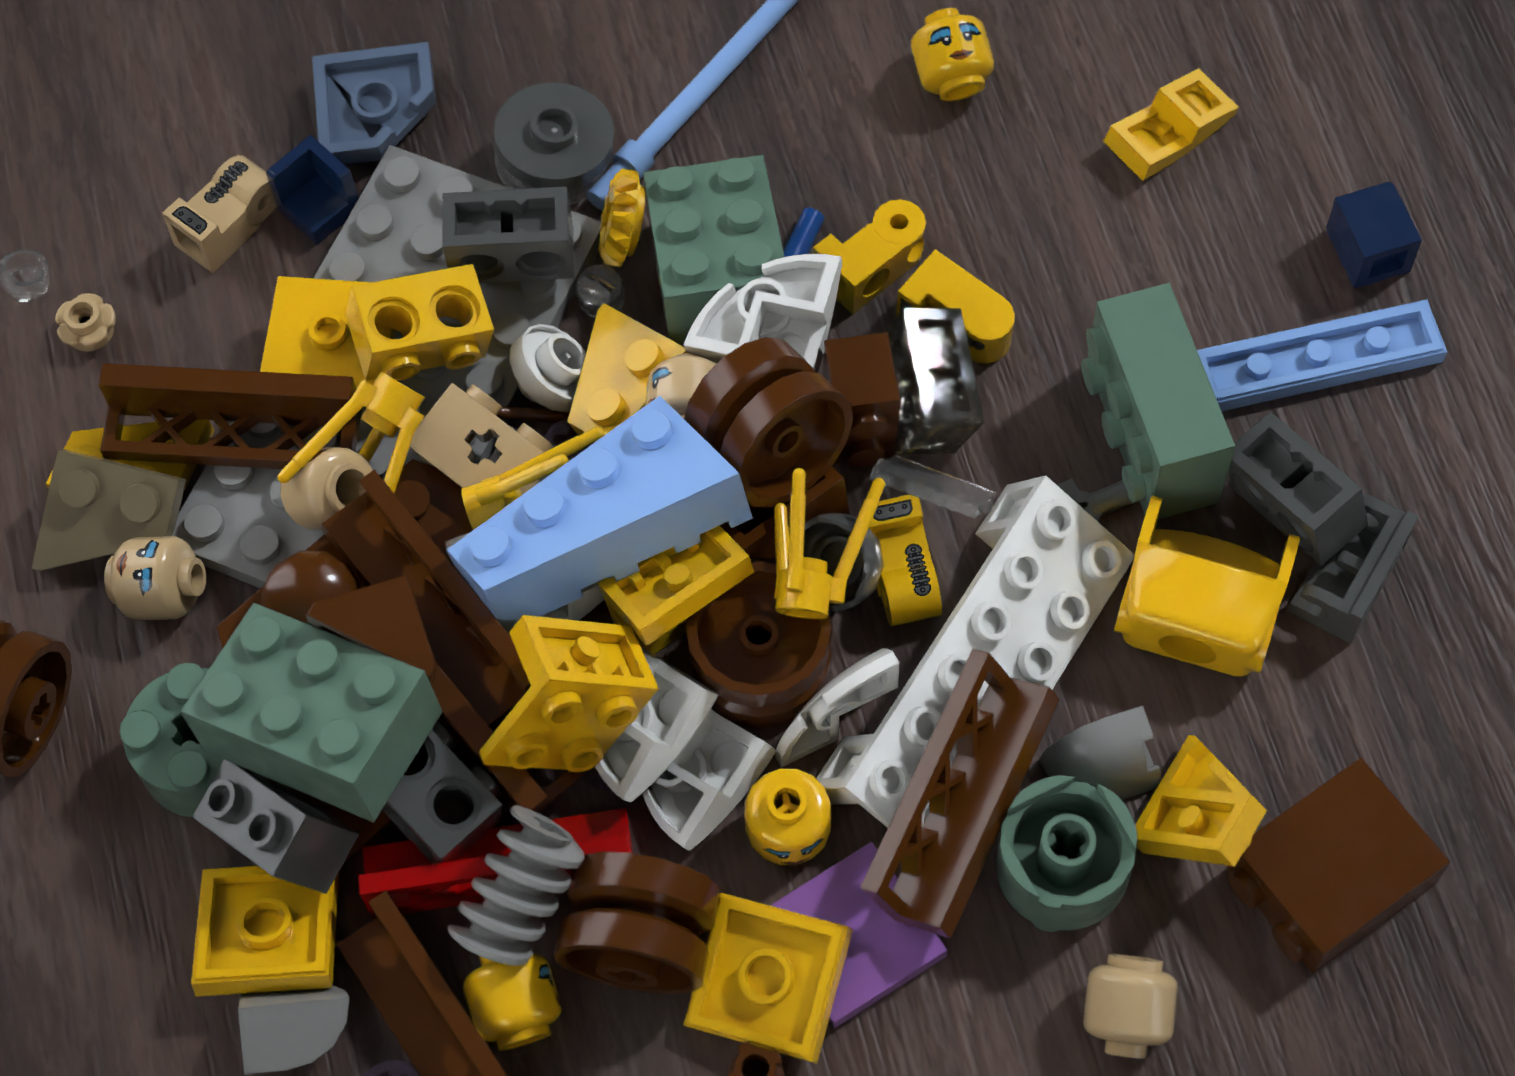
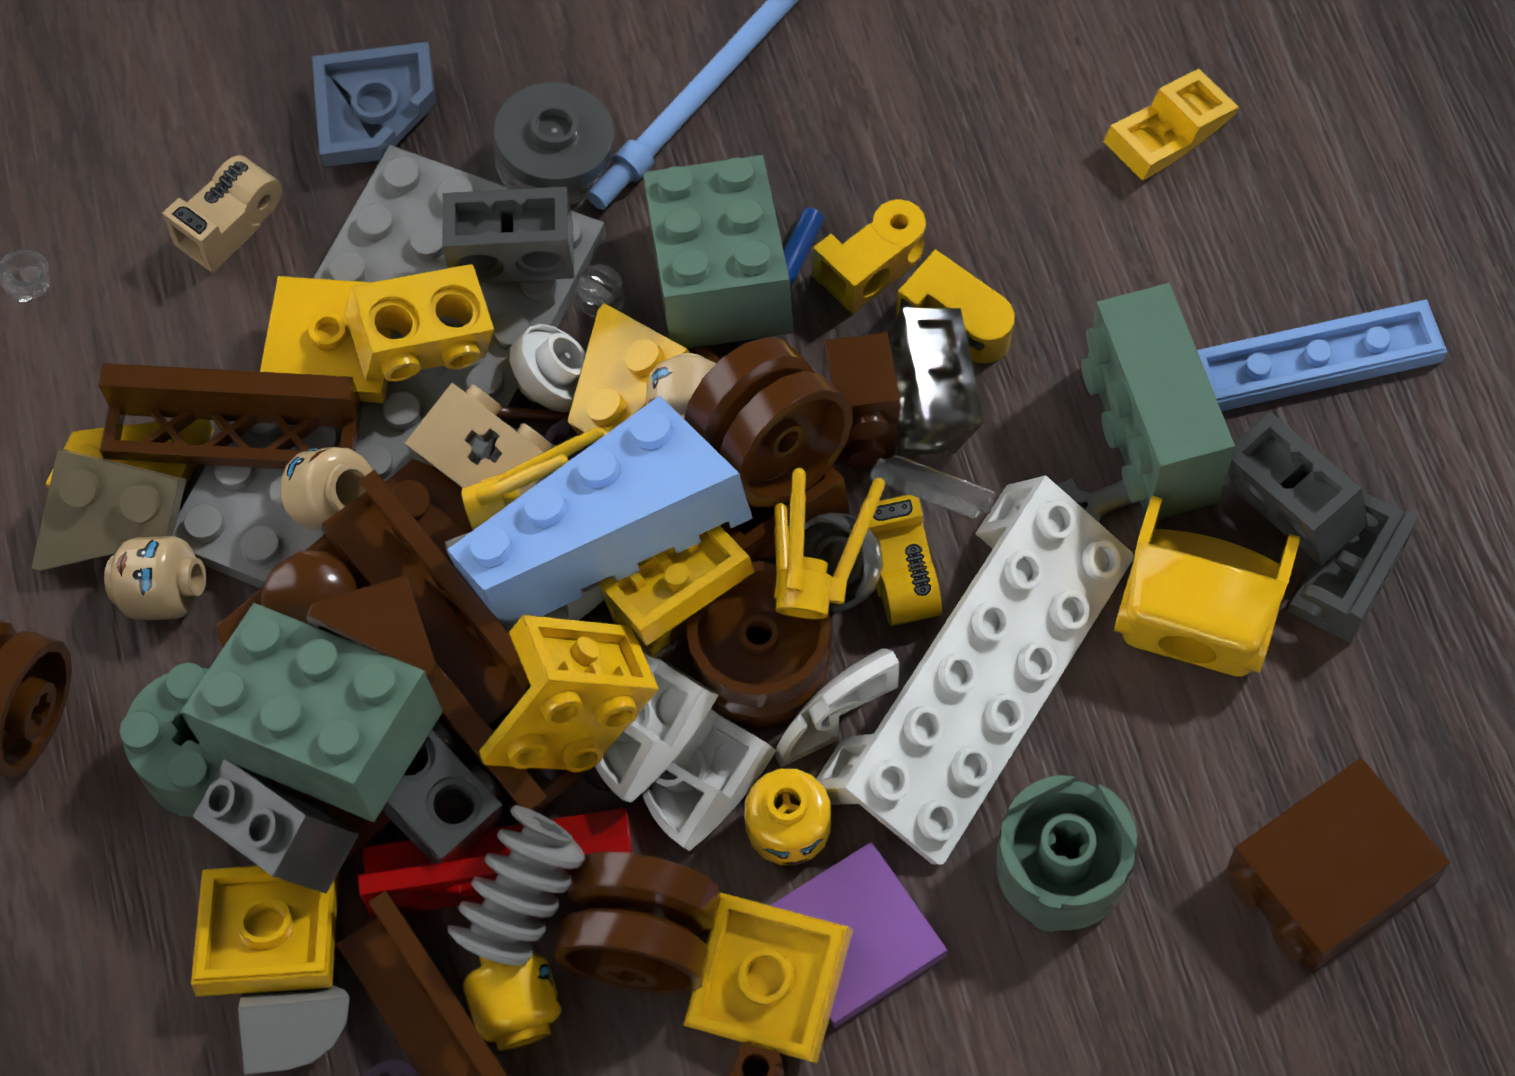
(92, 333): tan plate -> none
(313, 189): dark blue panel -> none
(388, 409): yellow plant -> none
(621, 217): yellow gear -> none
(787, 303): white brick -> none
(952, 54): yellow head -> none
(964, 799): reddish brown fence -> none
(1107, 754): light grey brick -> none
(1130, 1004): tan head -> none
(1199, 811): yellow wing -> none
(1373, 234): dark blue panel -> none

